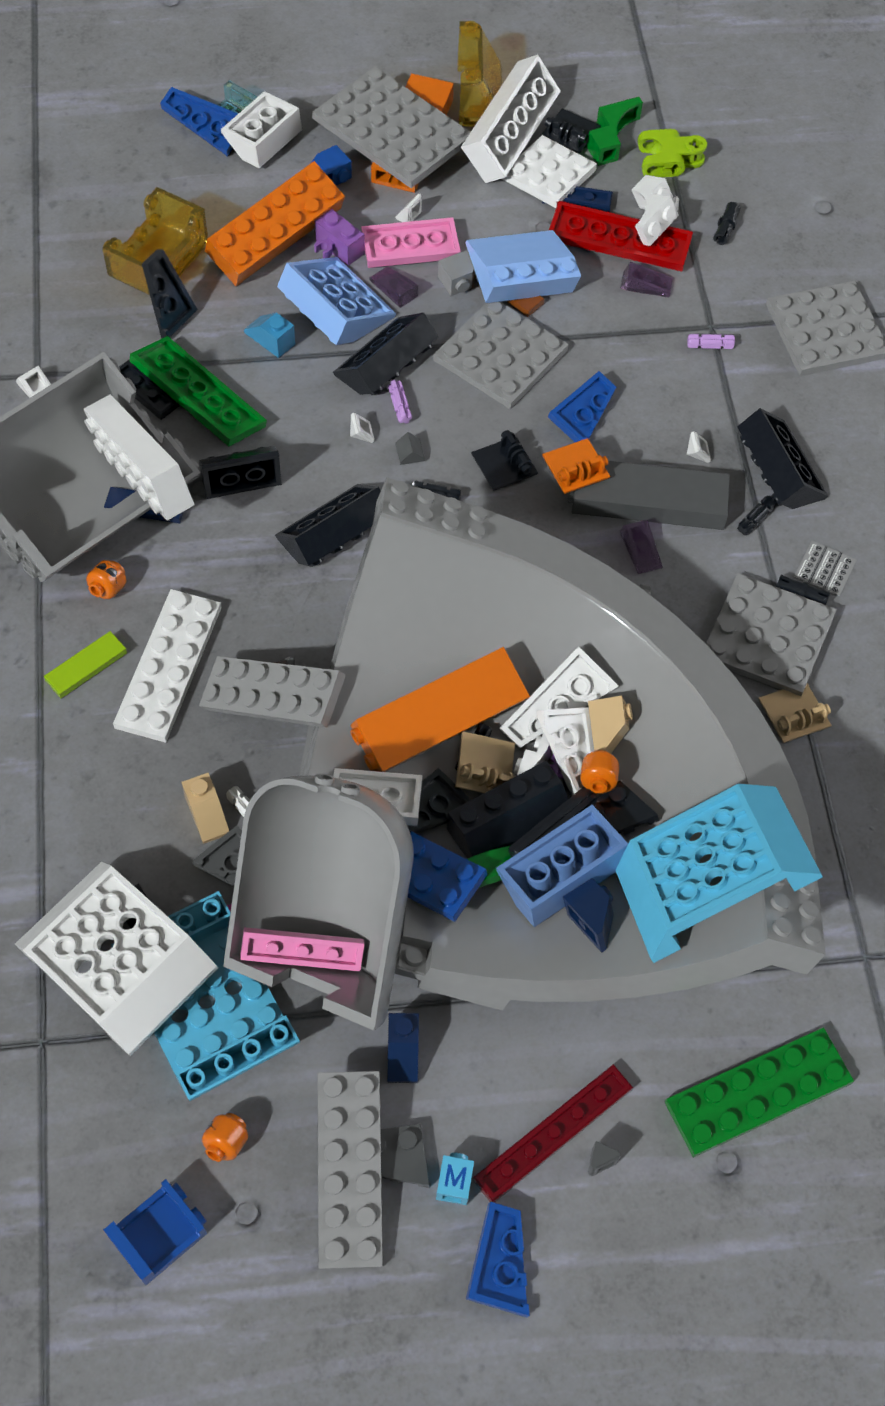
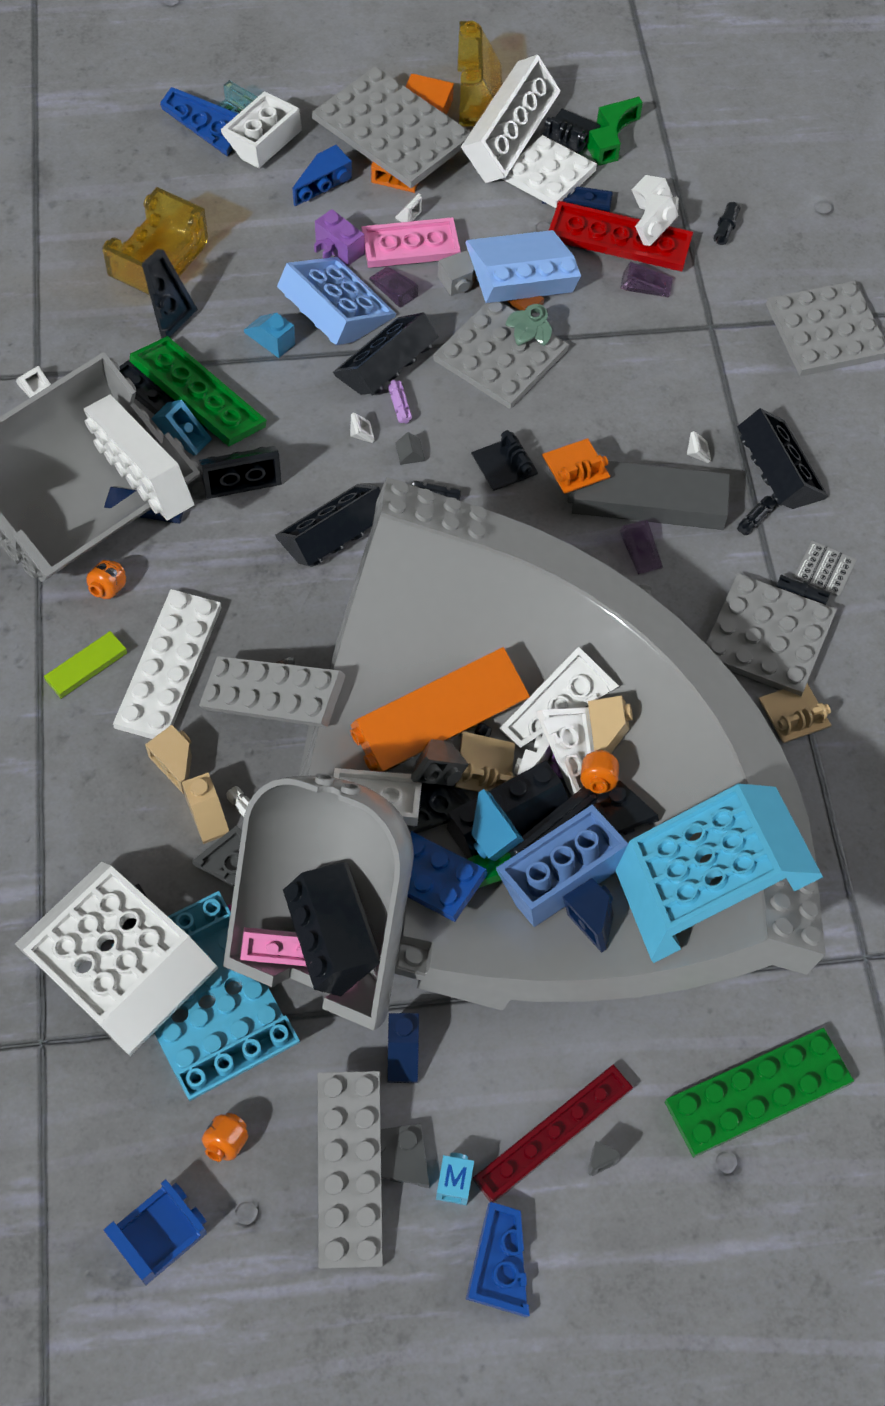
(171, 754): none -> tan slope
(181, 424): none -> dark azure slope
(273, 223): orange brick -> none
(331, 928): none -> black slope
(439, 764): none -> dark grey slope
(493, 828): none -> dark azure slope
(530, 327): none -> sand green plate
(583, 408): blue wing -> none
(670, 152): lime piece -> none
(711, 341): lavender axle -> none

